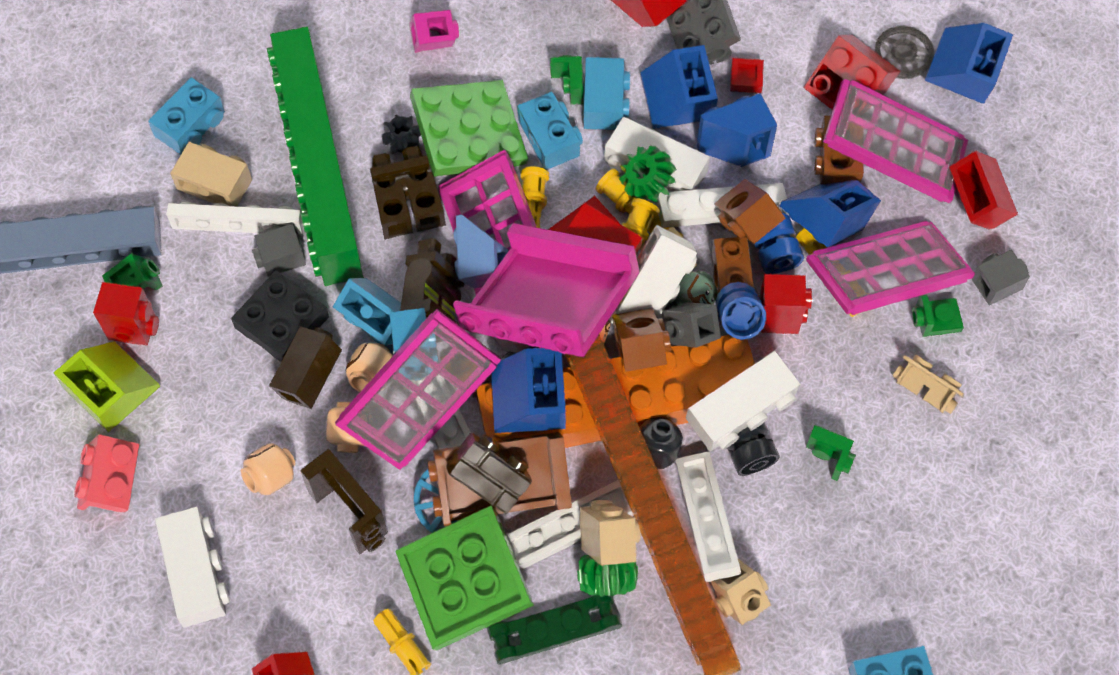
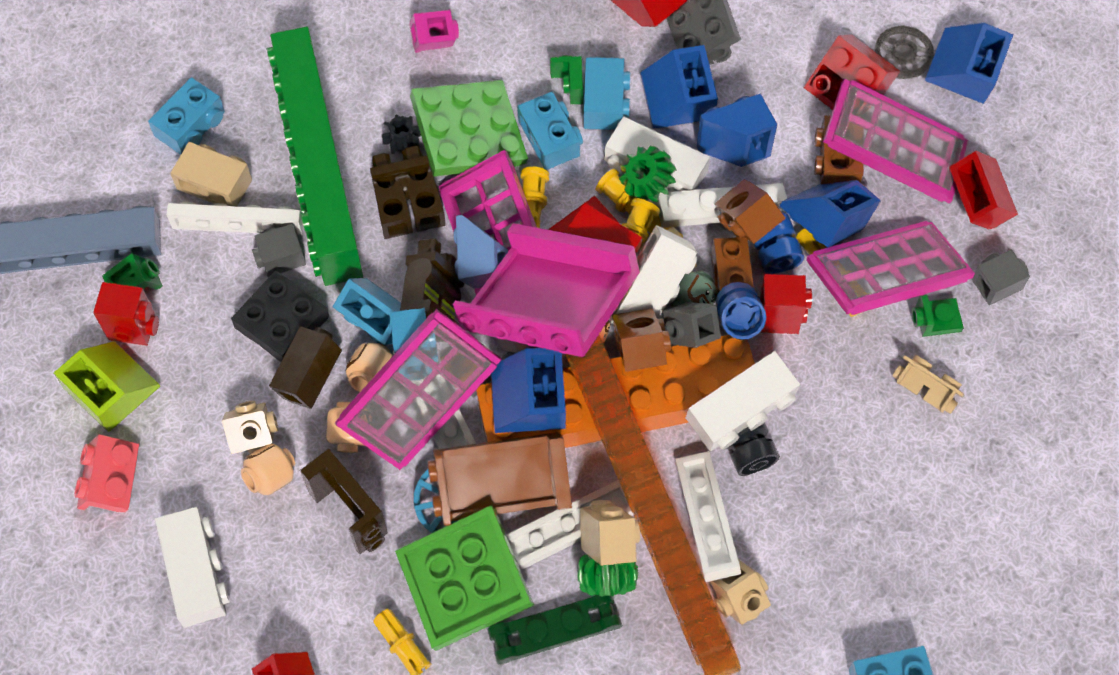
(237, 429): none -> brick
(489, 472): brick -> none
(662, 440): black head -> none
(746, 75): red plate -> none
(830, 445): green bracket -> none

